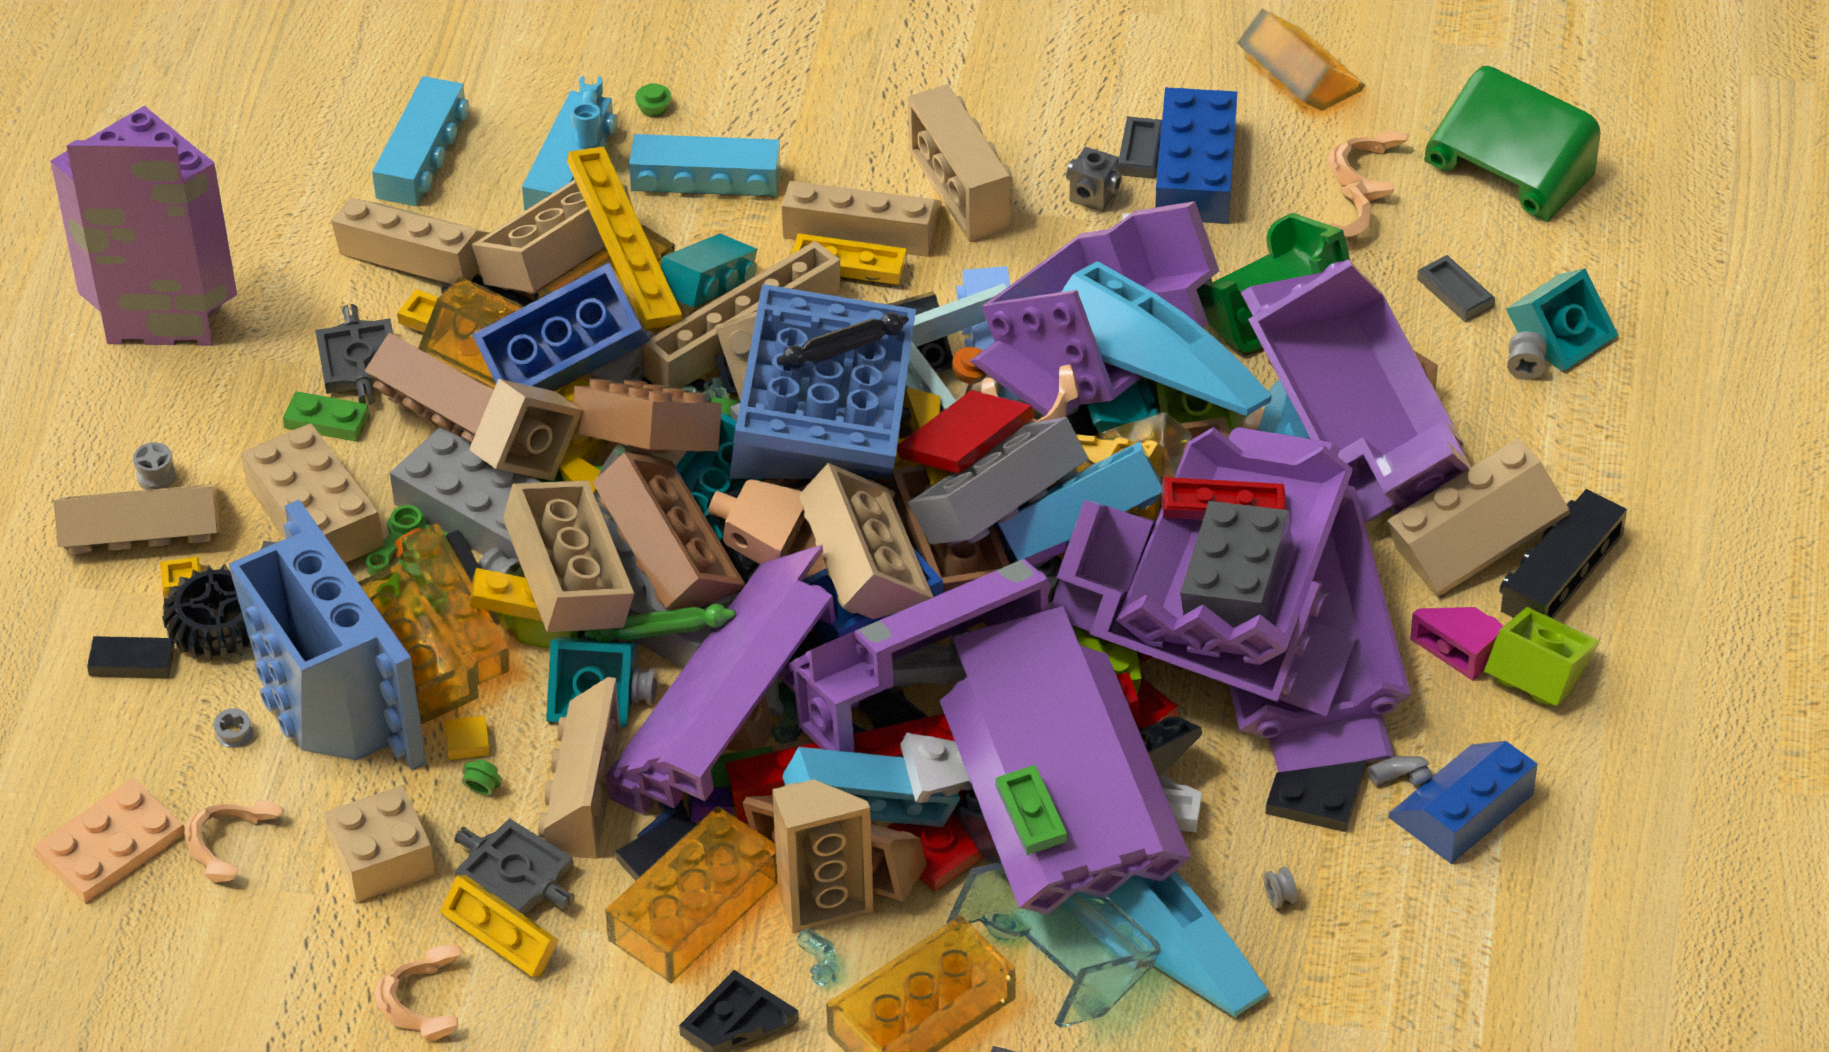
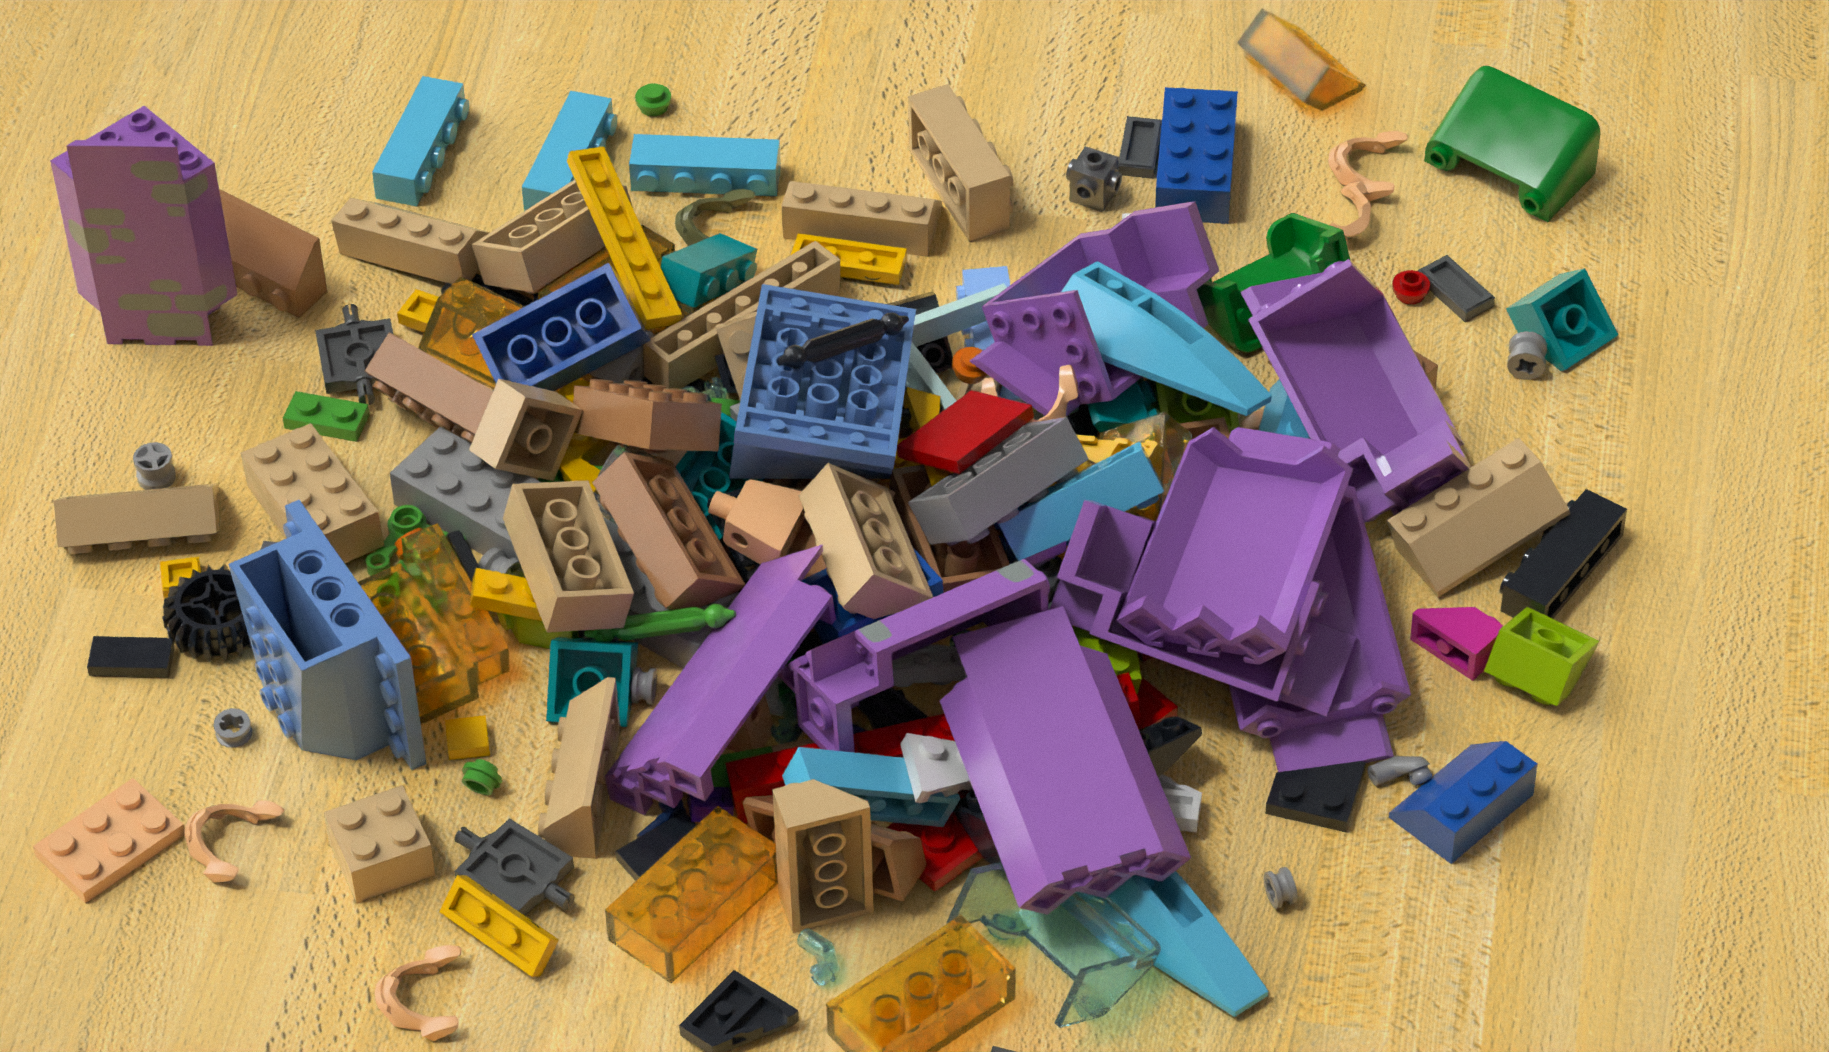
(273, 257): none -> medium nougat slope
(586, 115): medium azure brick -> none
(684, 218): none -> olive helmet
(1031, 809): bright green plate -> none
(1189, 497): red tile -> none
(1238, 561): dark grey brick -> none
(1410, 286): none -> red plate

